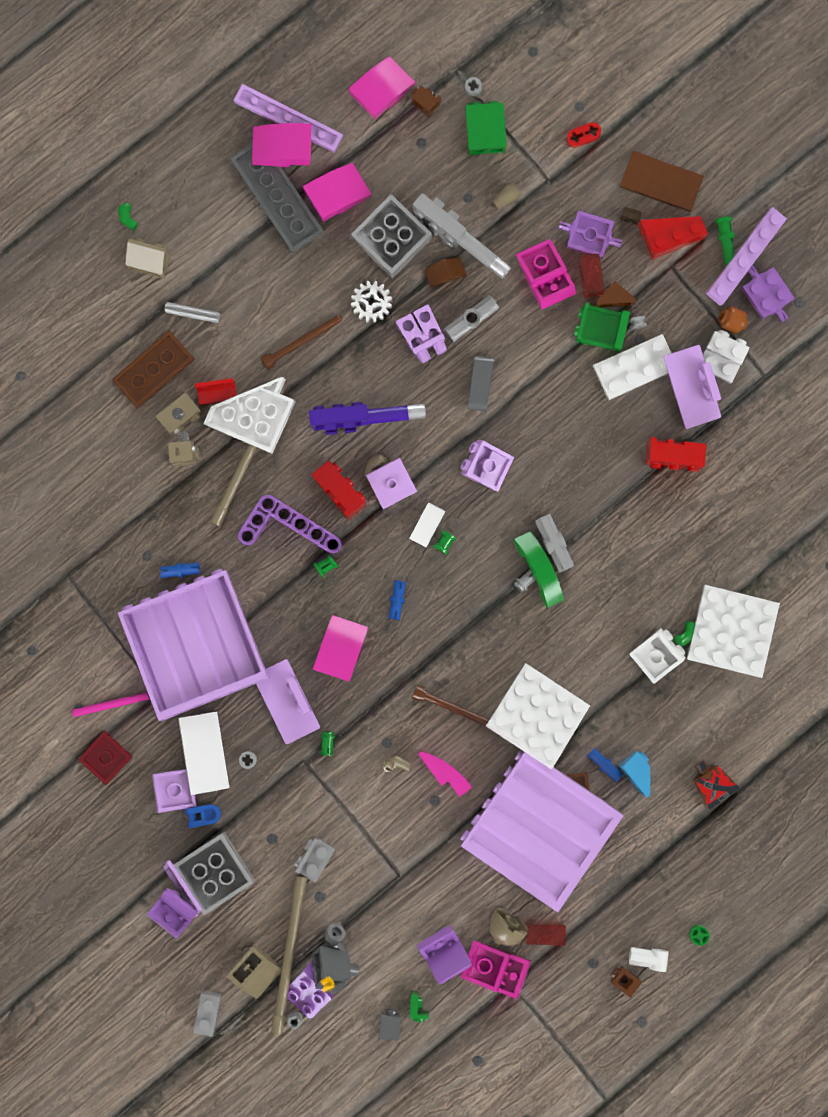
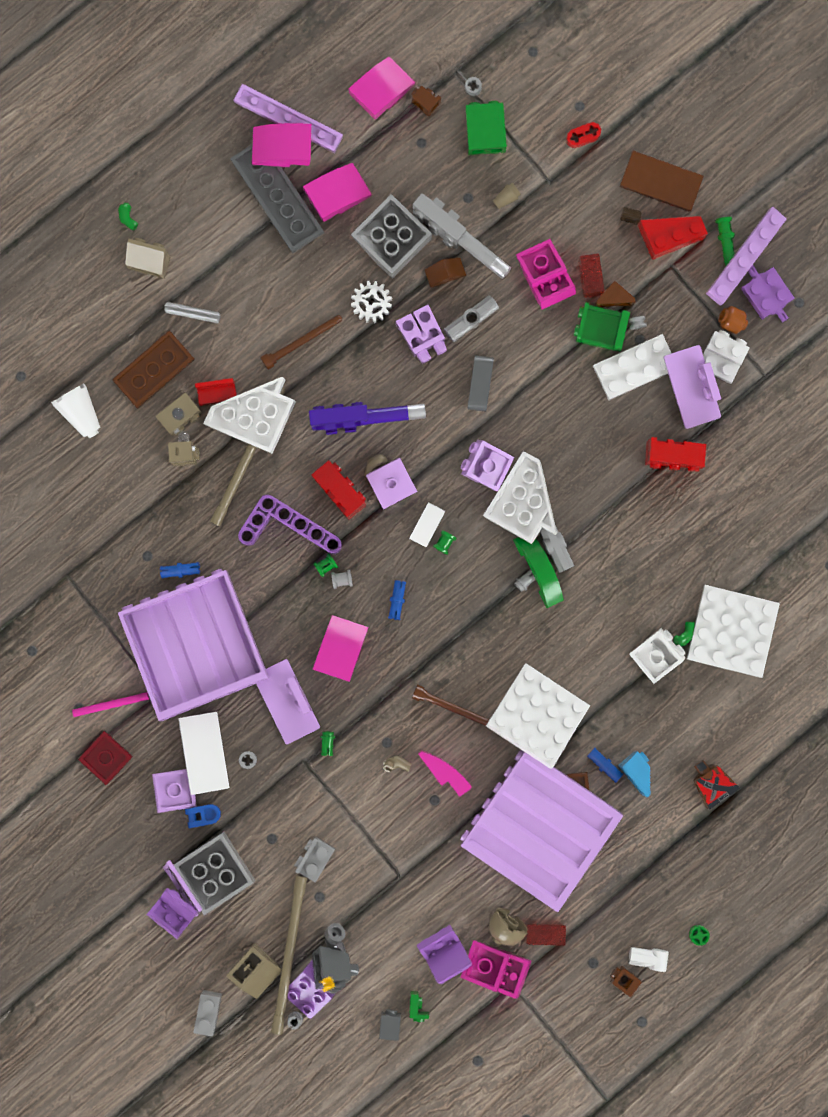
(78, 411): none -> white cone
(342, 579): none -> light grey bush
(523, 501): none -> white wing
(590, 234): medium lavender plate -> none

